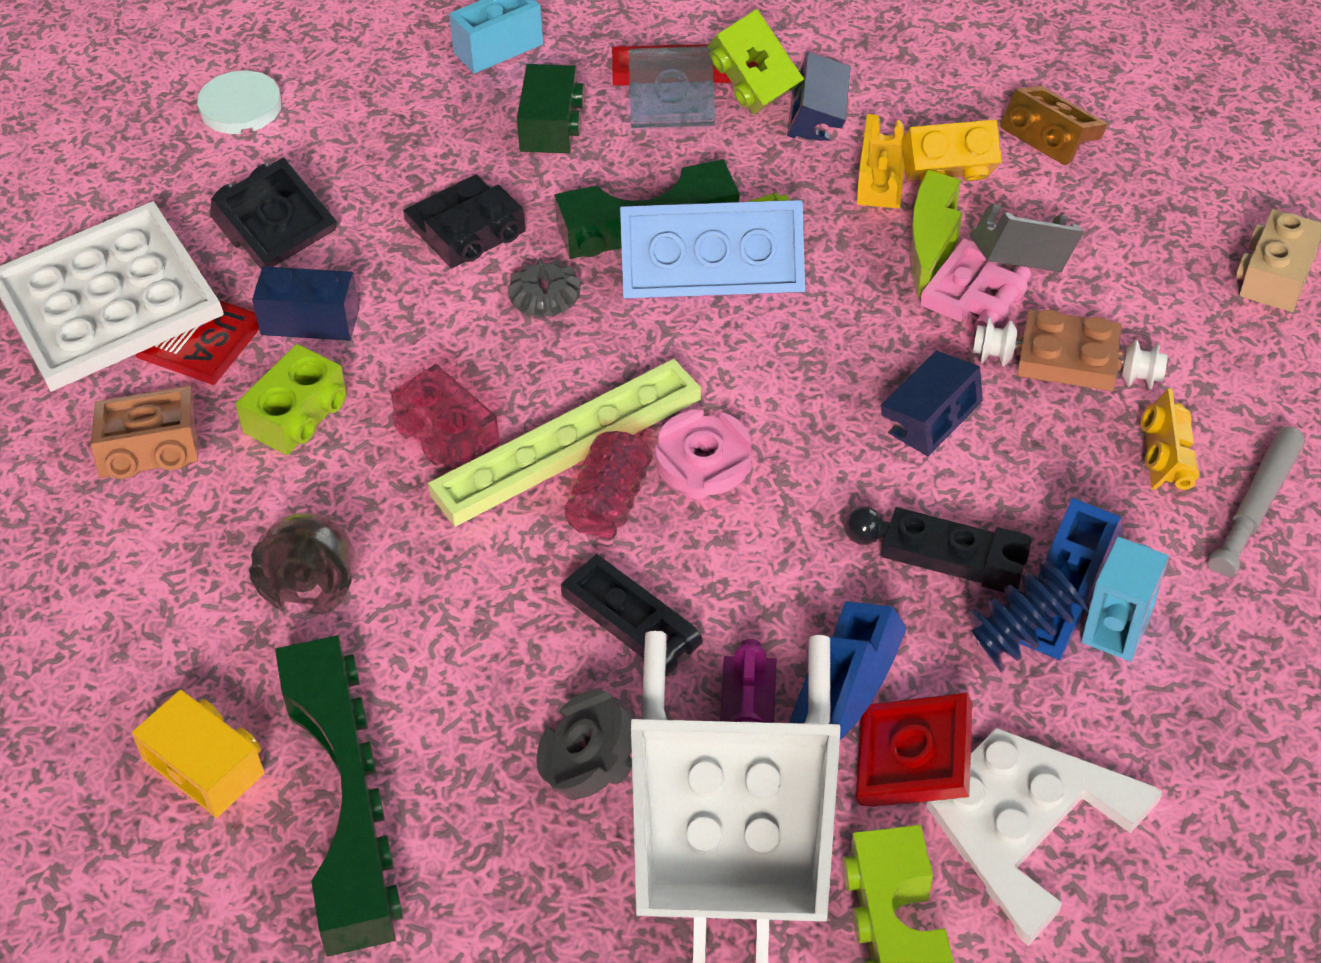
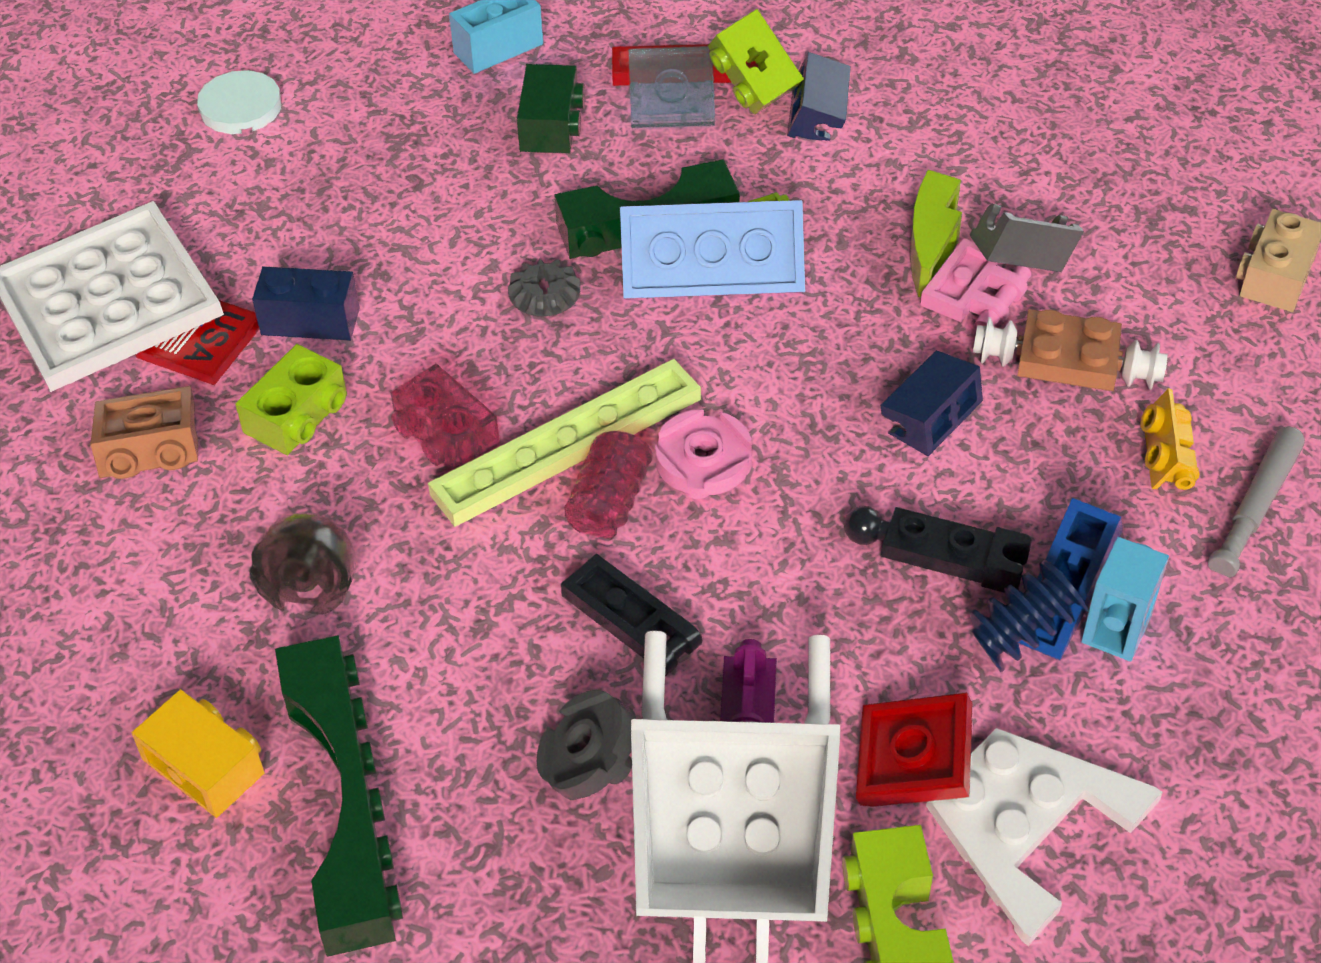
(271, 214): black plate -> none
(466, 220): black plate -> none
(859, 662): blue slope -> none
(881, 165): yellow hinge -> none
(952, 150): yellow brick -> none
(1050, 123): pearl gold bracket -> none

